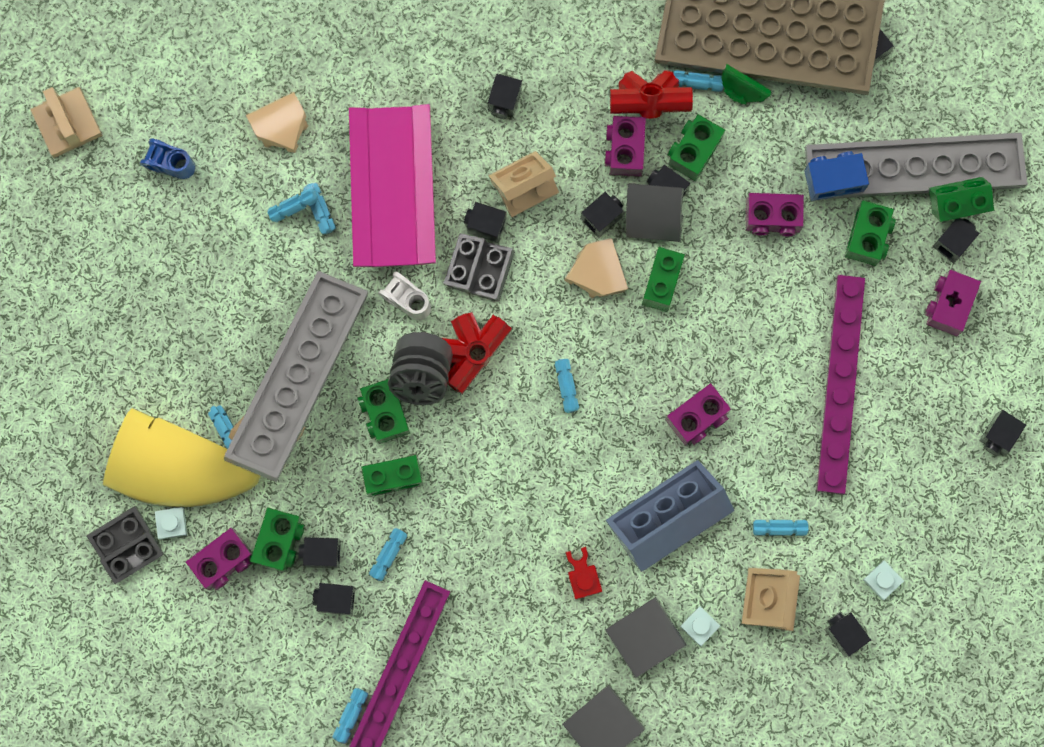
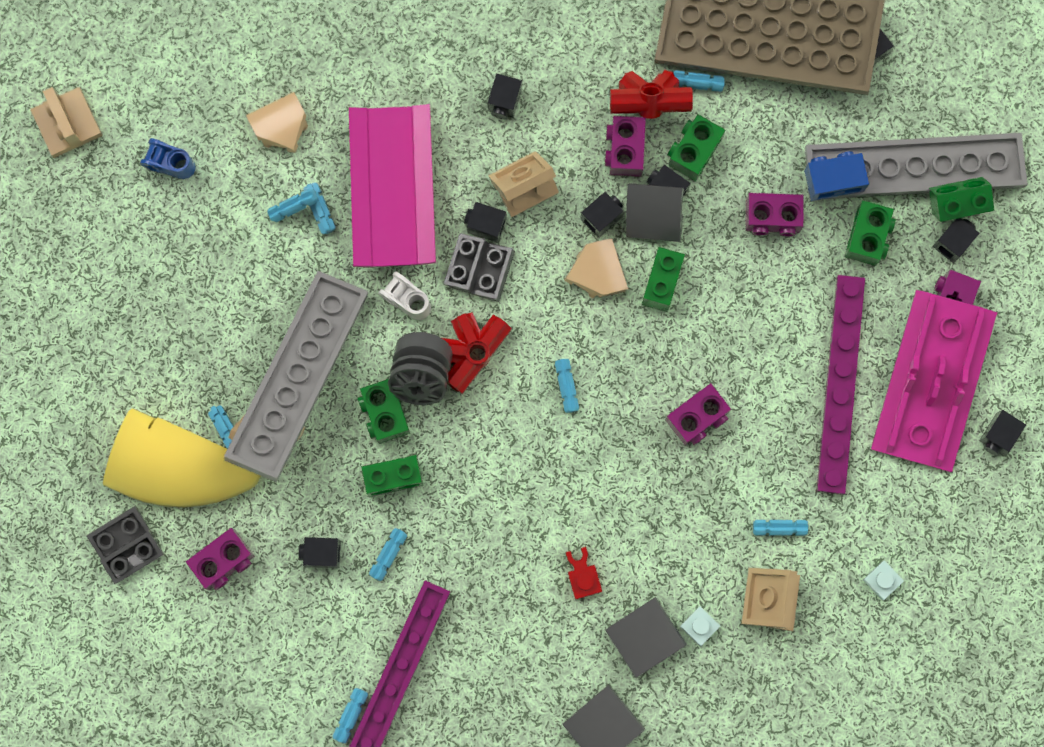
(171, 523): light aqua plate -> none
(270, 538): green brick -> none
(334, 599): black brick -> none
(670, 515): sand blue slope -> none
(743, 88): green tile -> none
(847, 633): black brick -> none
(934, 380): none -> dark pink hinge

